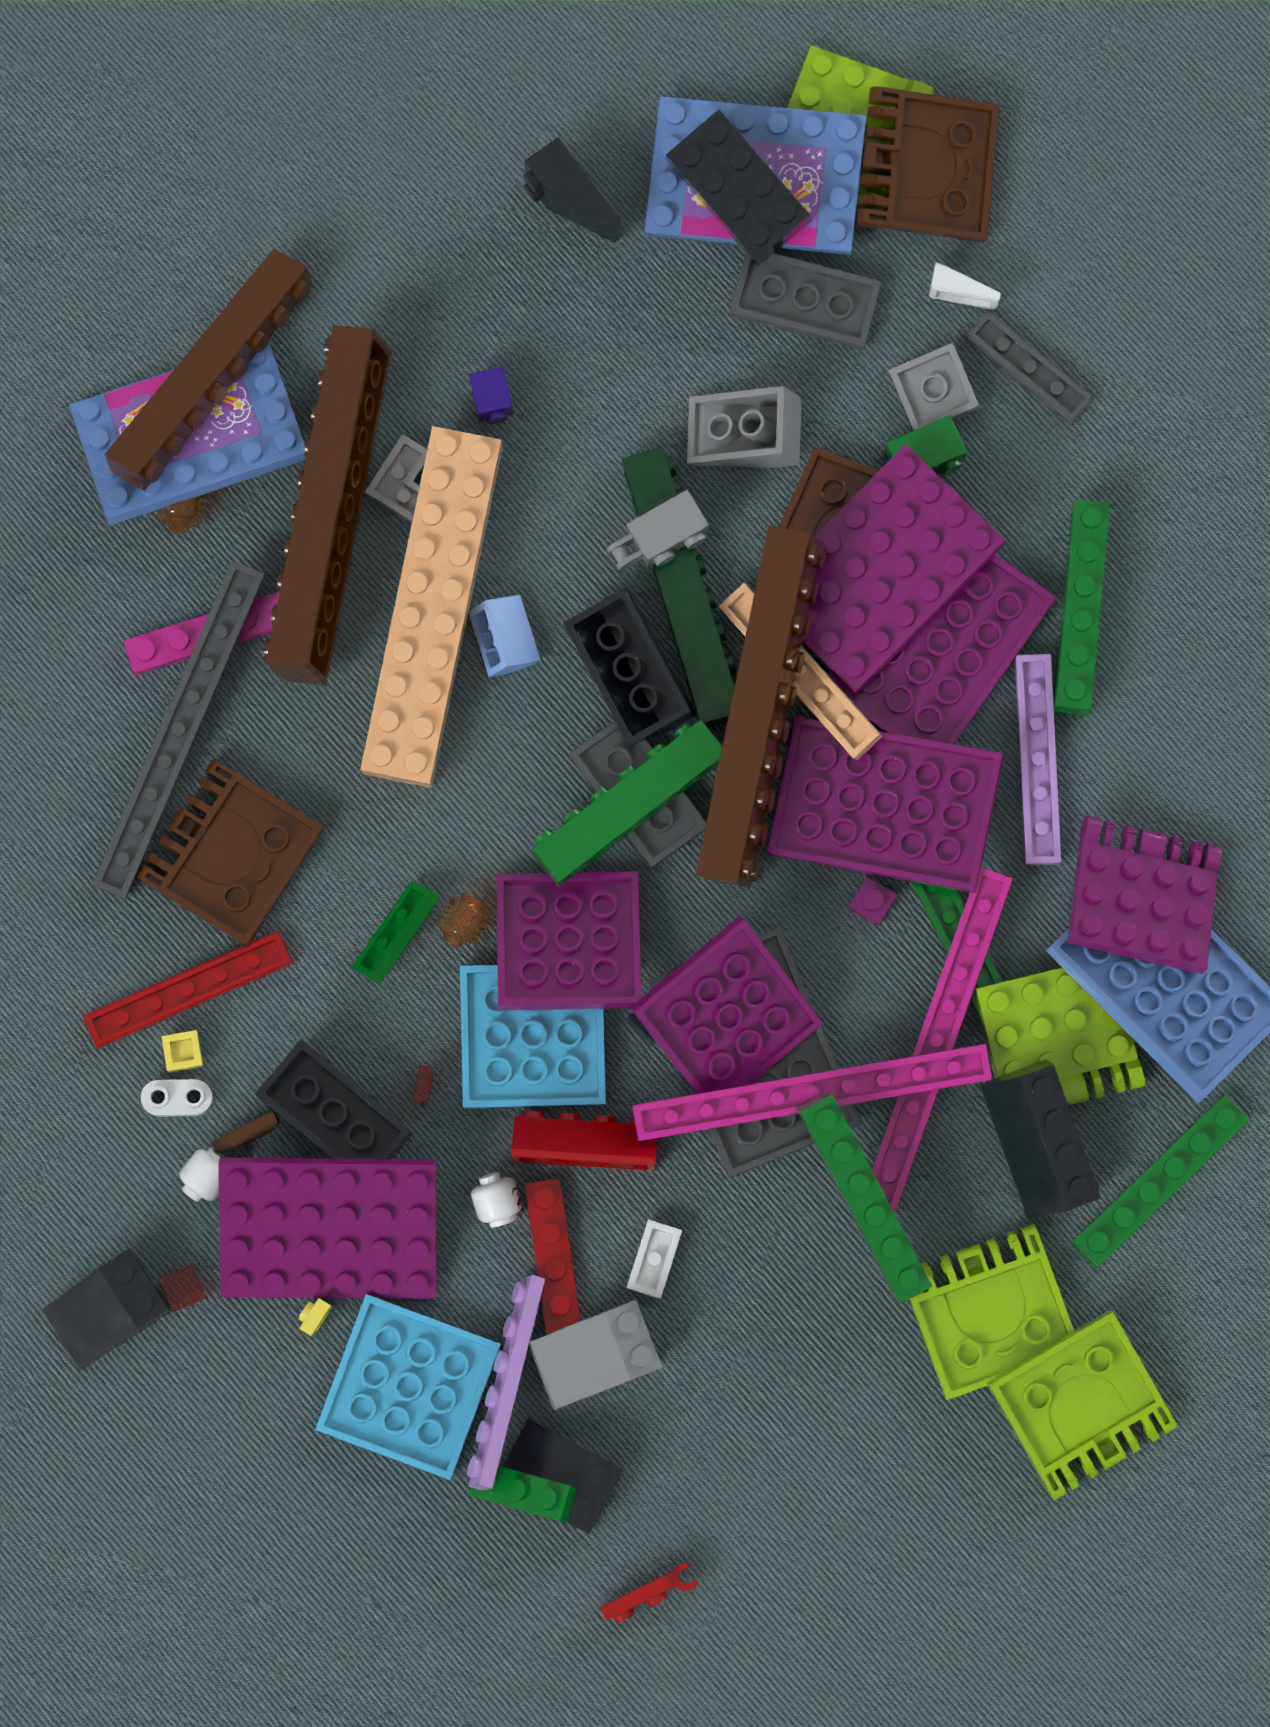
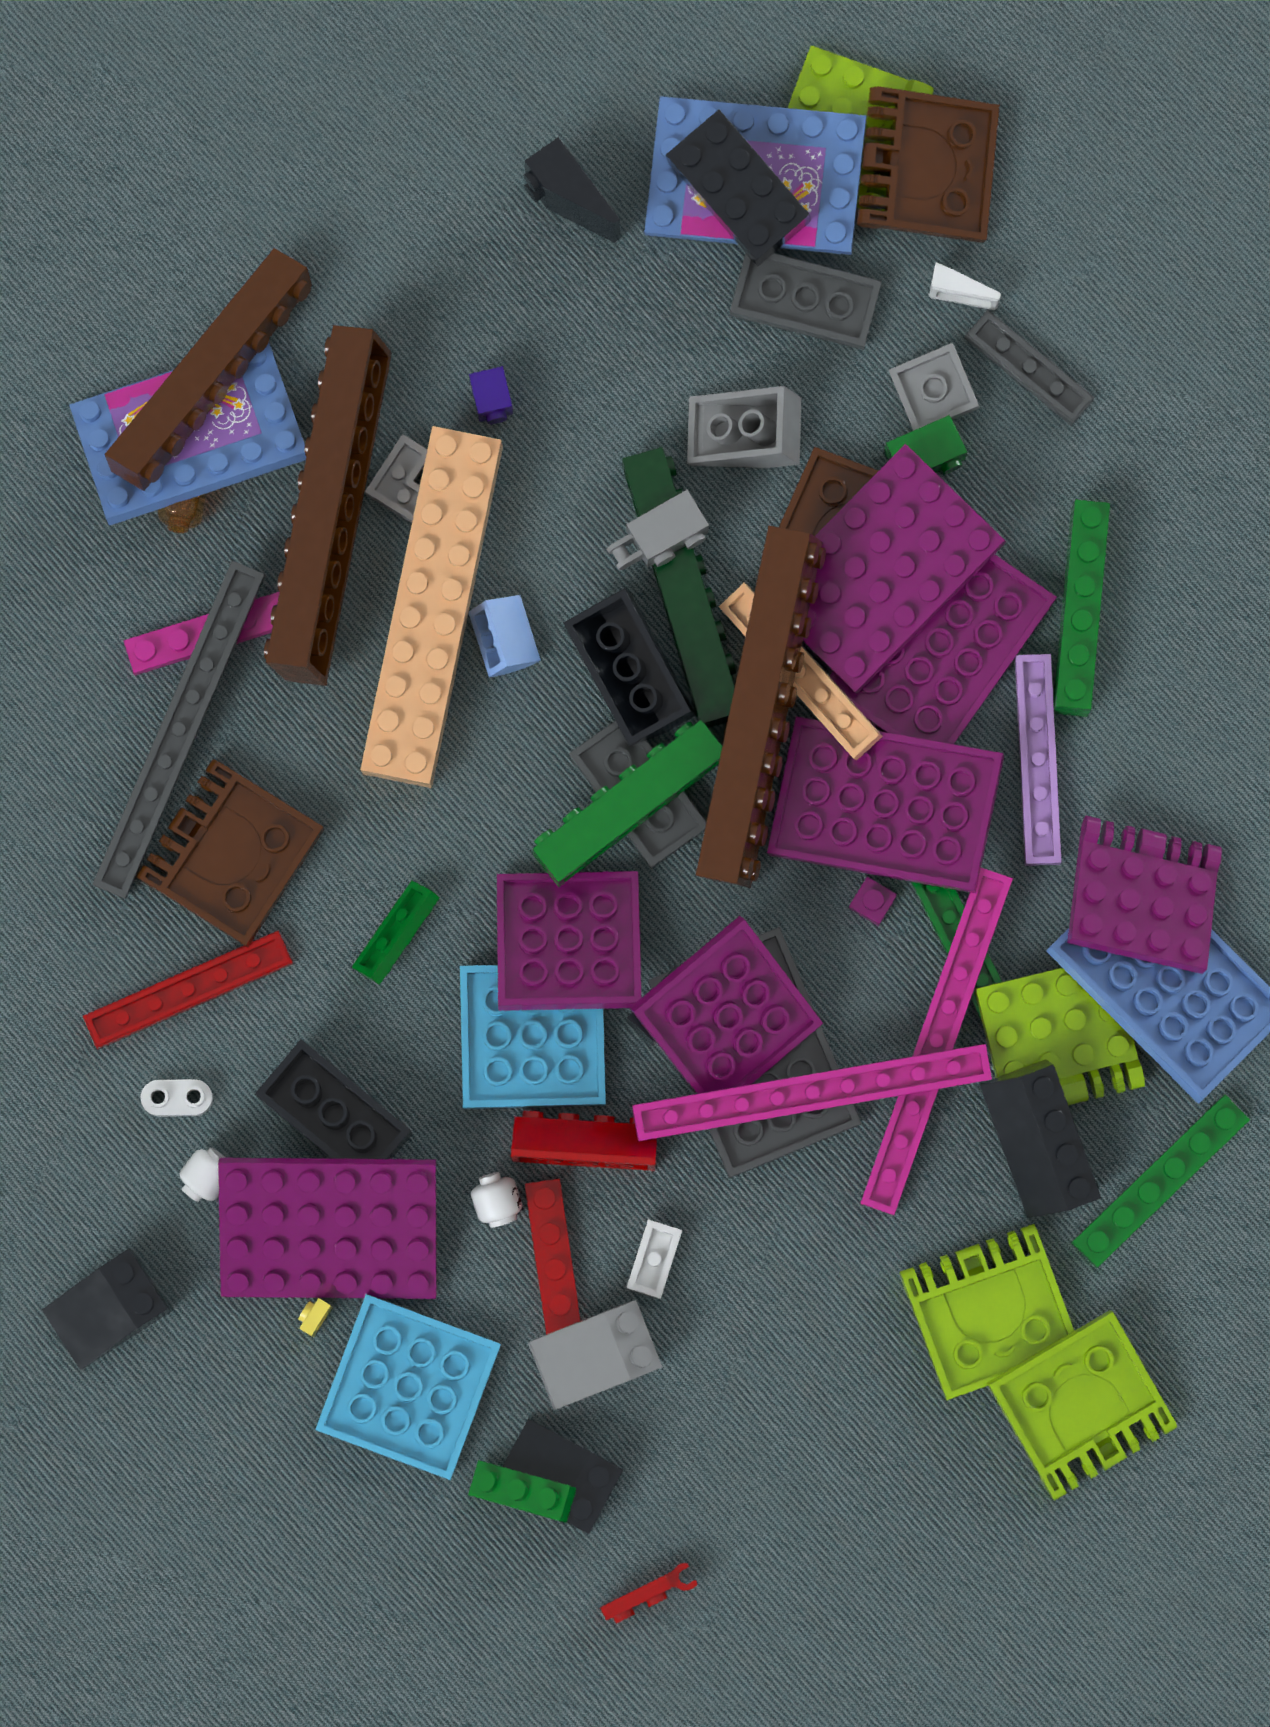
(182, 1051): light yellow plate -> none
(183, 1288): clear red tile -> none
(247, 1133): reddish brown tile -> none
(423, 1085): clear red tile -> none
(464, 920): clear orange head -> none
(502, 1395): lavender plate -> none
(864, 1197): green brick -> none

